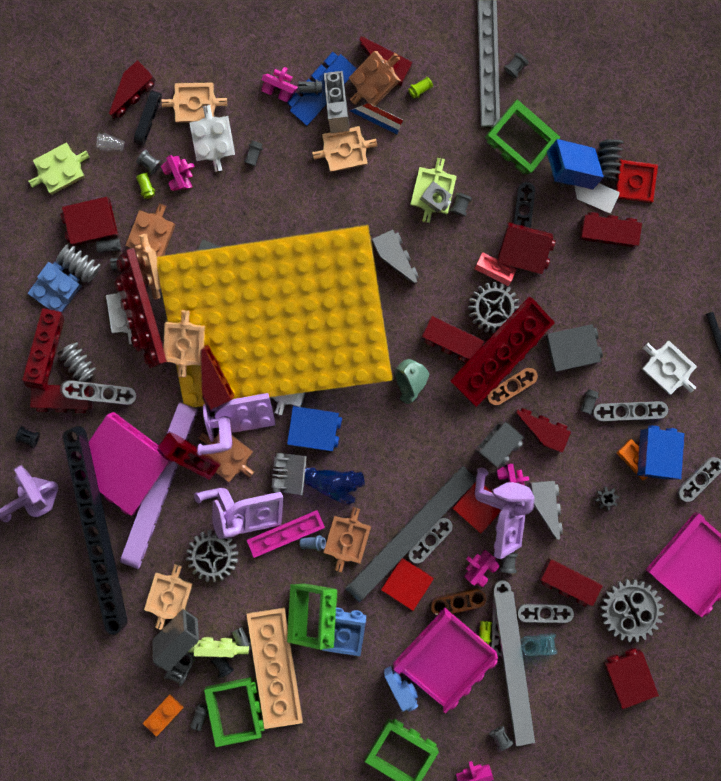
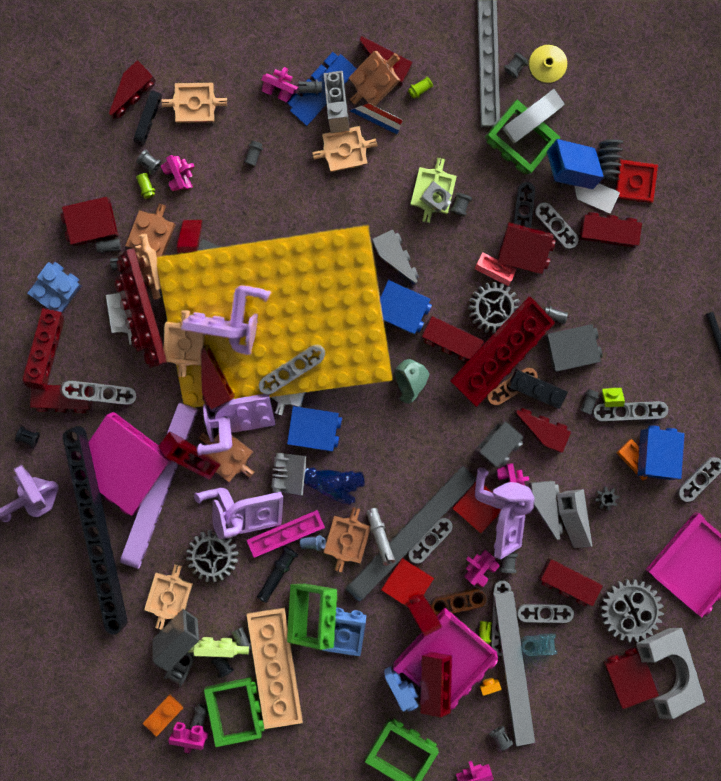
(59, 168): yellowish green plate -> none
(77, 264): light grey piece -> none
(78, 366): light grey piece -> none
(109, 143): clear cone -> none
(188, 738): none -> dark pink hips
(189, 236): none -> dark red tile
(212, 138): white plate -> none
(235, 328): none -> lavender plate
(281, 566): none -> black pin
(291, 368): none -> light grey beam
(377, 529): none -> light grey pin
(403, 307): none -> blue brick
(423, 614): none -> dark red slope
(436, 684): none -> dark red brick
(489, 686): none -> light orange plate
(533, 116): none -> light grey slope
(537, 388): none -> black plate
(543, 218): none -> light grey beam
(545, 72): none -> light yellow dish
(556, 315): none -> dark grey pin
(575, 517): none -> light grey slope
(613, 397): none -> lime plate
(669, 367): white plate -> none
(686, 691): none -> light grey arch

